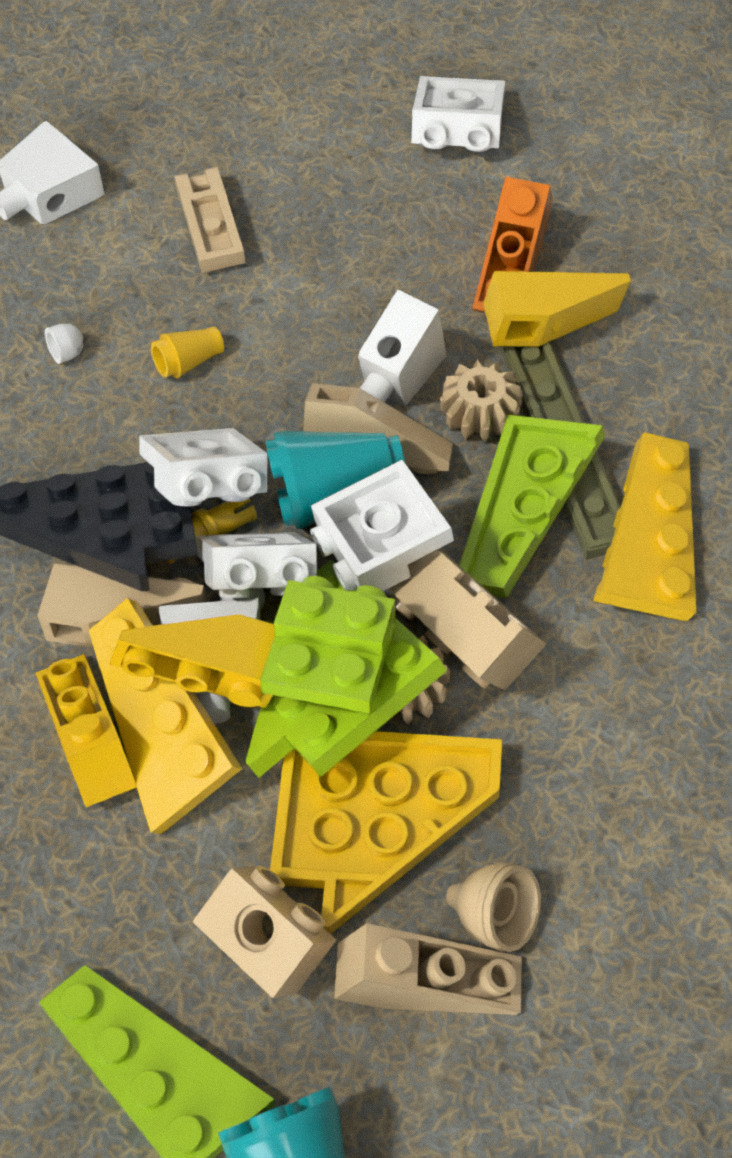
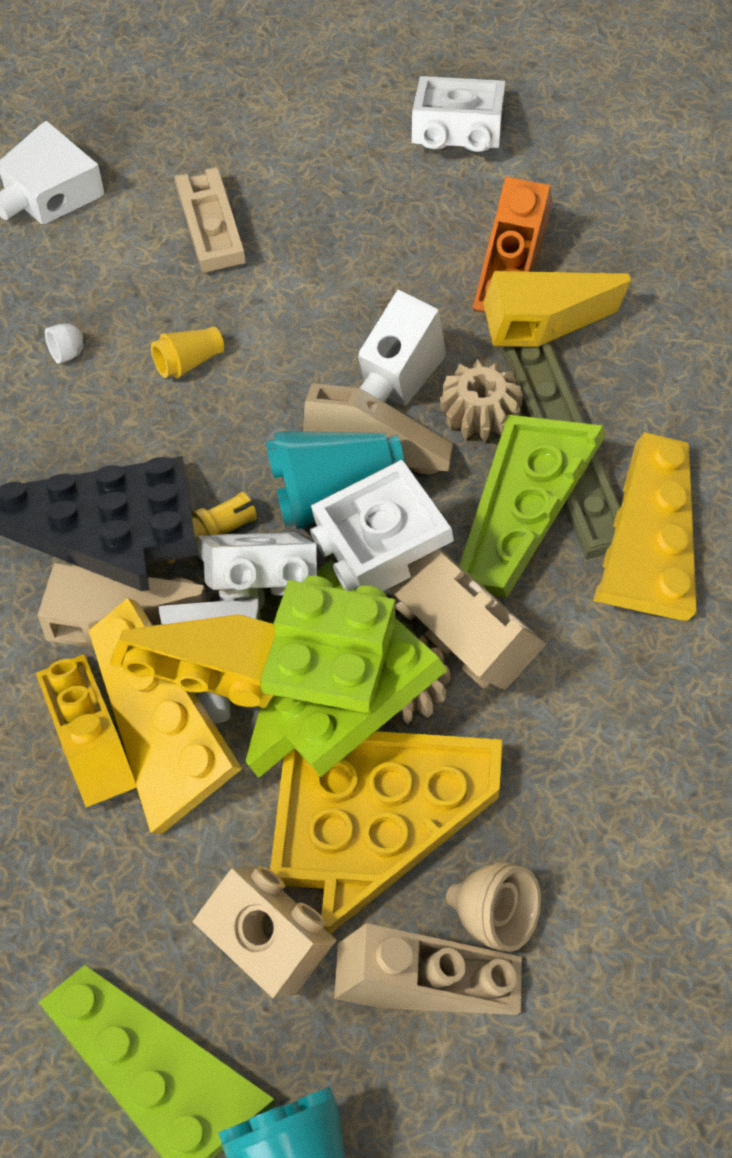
(205, 465): white plate -> none

